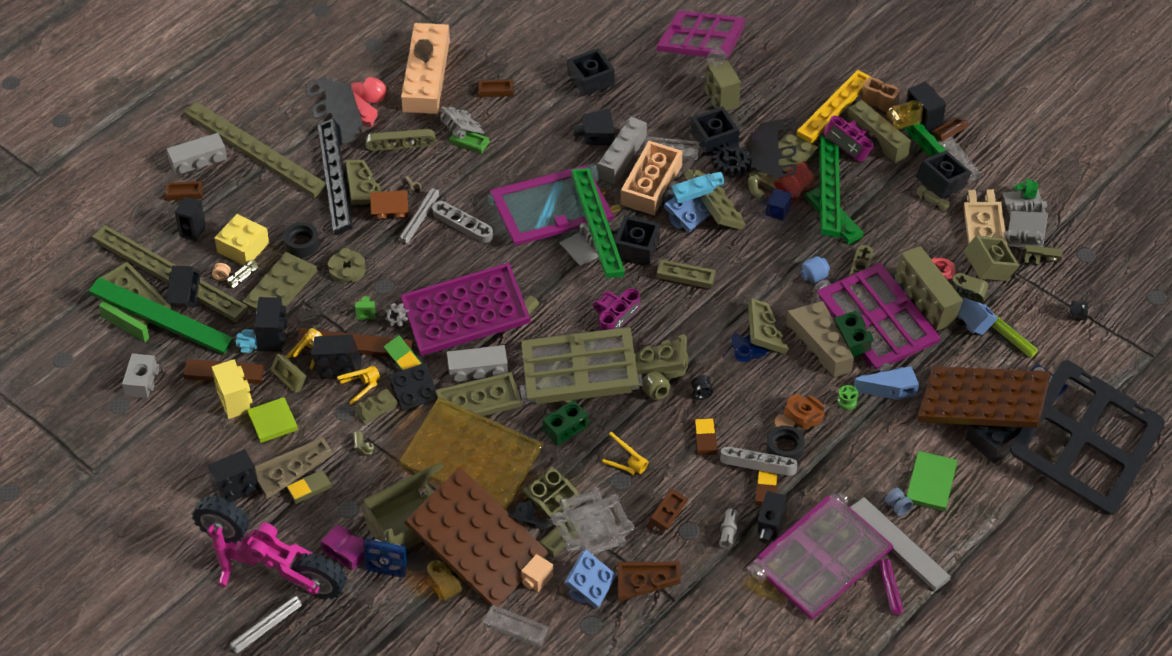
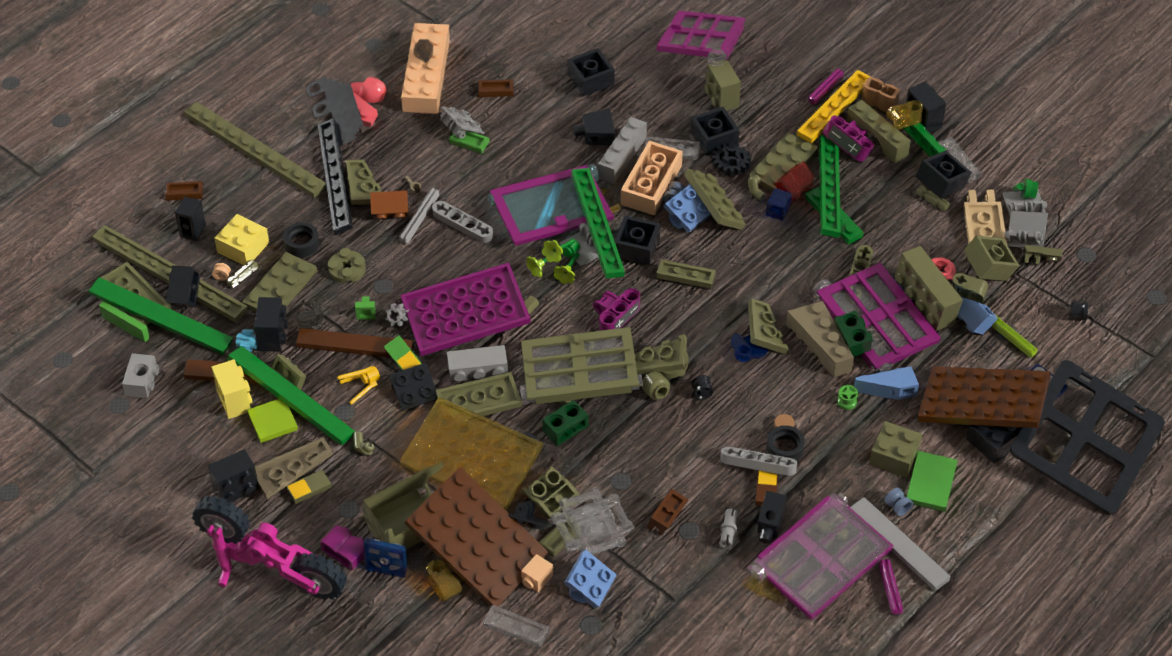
(197, 153): light grey brick -> none
(265, 624): light grey axle -> none
(292, 396): none -> green tile
(307, 340): yellow plant -> none
(335, 355): black brick -> none
(375, 406): olive plate -> none
(400, 142): olive beam -> none
(553, 253): none -> lime plant
(636, 462): yellow plant -> none
(646, 577): reddish brown wing -> none
(697, 187): medium azure hinge -> none
(705, 436): reddish brown tile -> none
(765, 149): black piece -> none
(796, 408): dark orange plate -> none
(815, 269): medium blue head -> none
(822, 89): none -> magenta axle
(895, 449): none -> olive brick
(949, 128): reddish brown tile -> none

